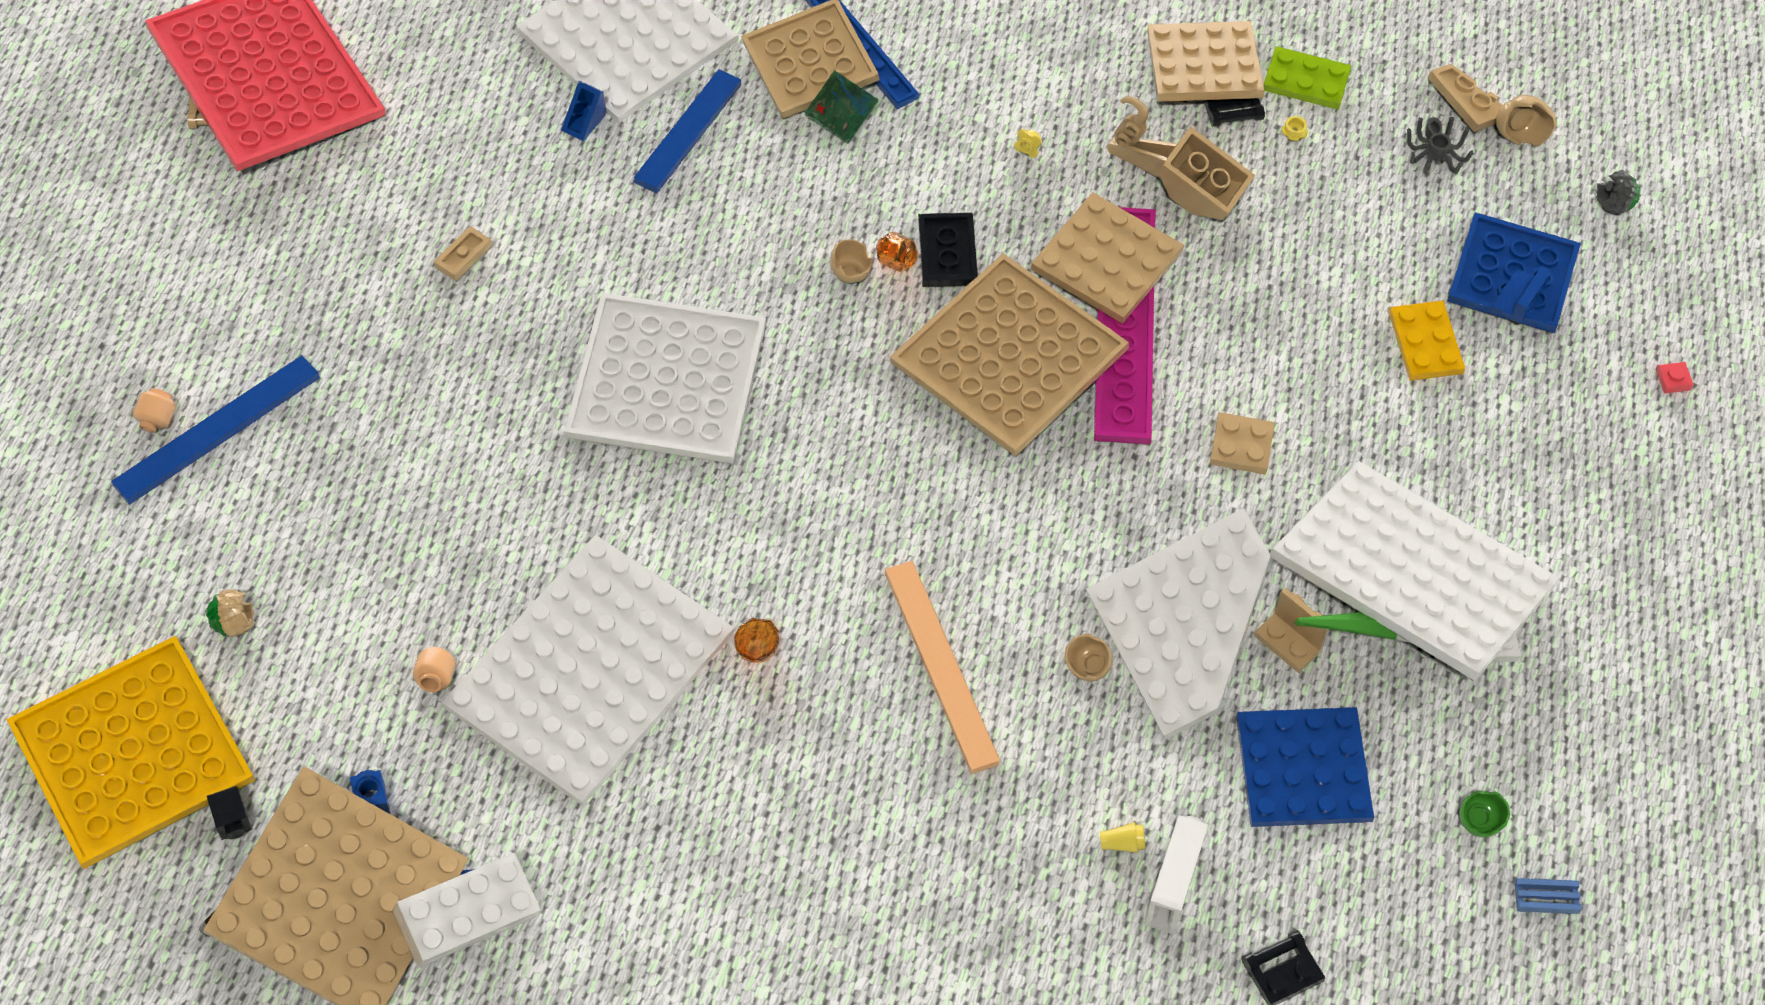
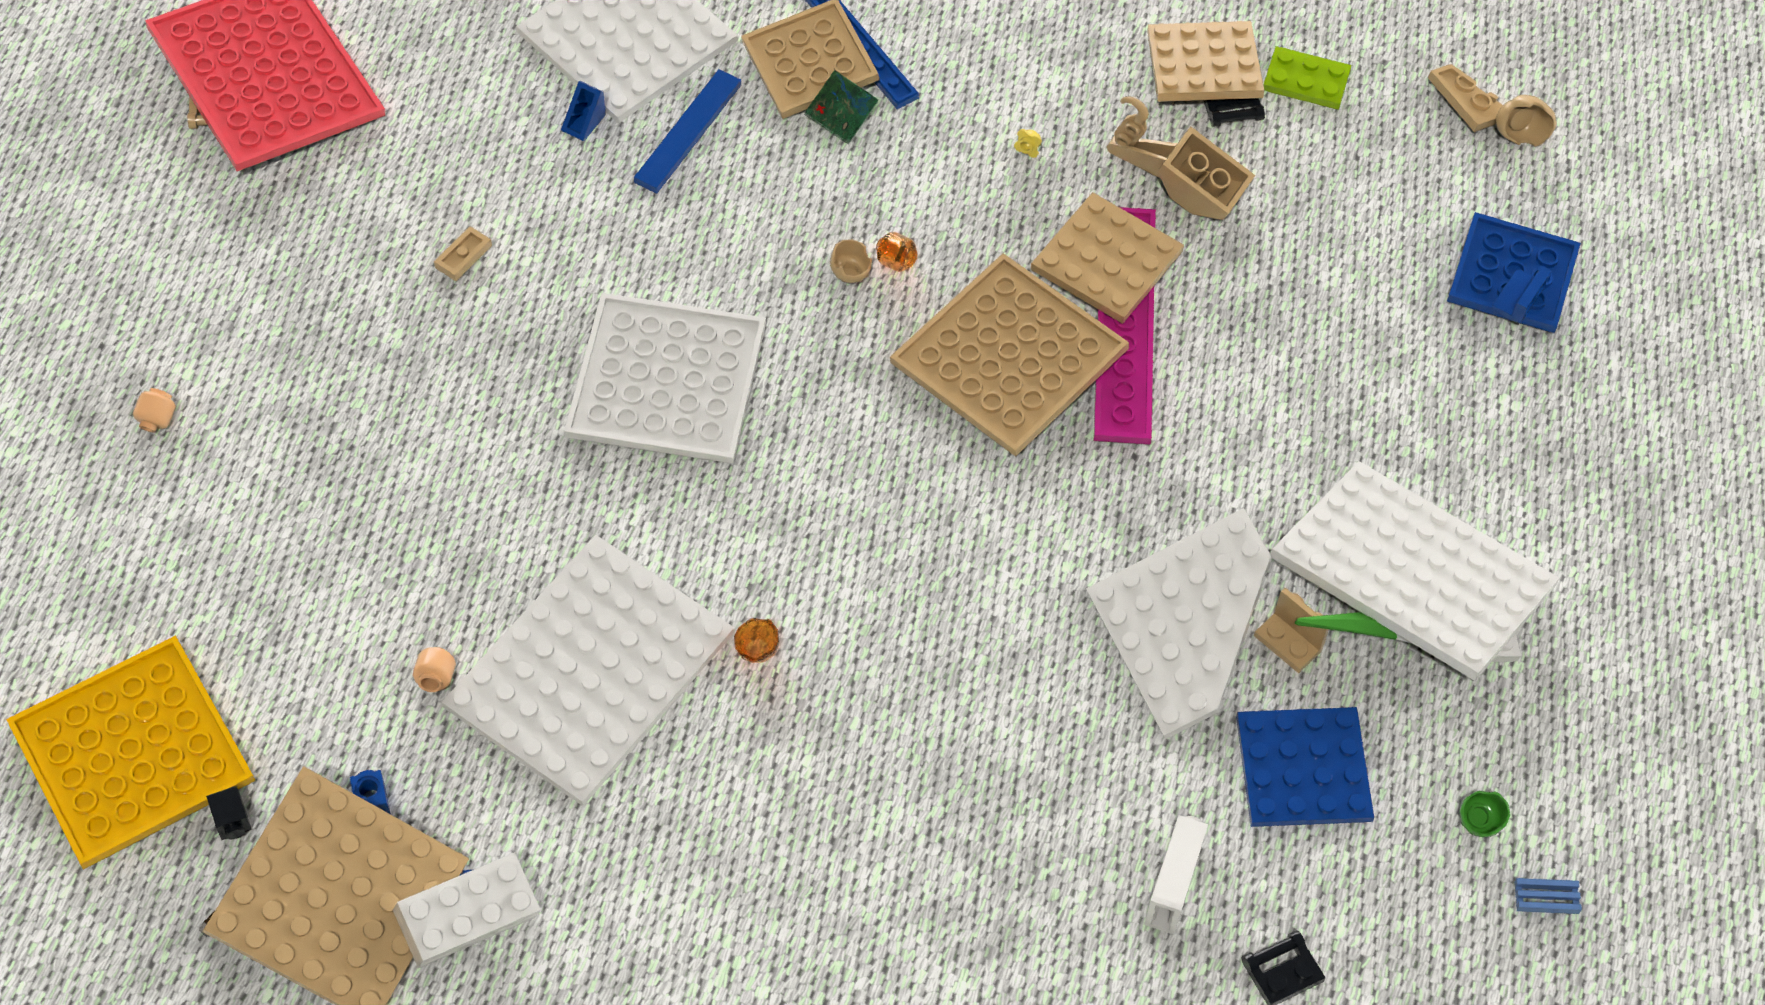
(215, 429): blue tile -> none
(229, 613): tan piece -> none
(942, 667): light nougat tile -> none
(947, 249): black plate -> none
(1088, 657): tan hair -> none
(1124, 838): light yellow cone -> none
(1242, 443): tan plate -> none
(1292, 124): light yellow plate -> none
(1426, 340): yellow plate -> none
(1438, 144): dark grey animal -> none
(1619, 194): dark grey piece -> none
(1674, 377): coral plate -> none

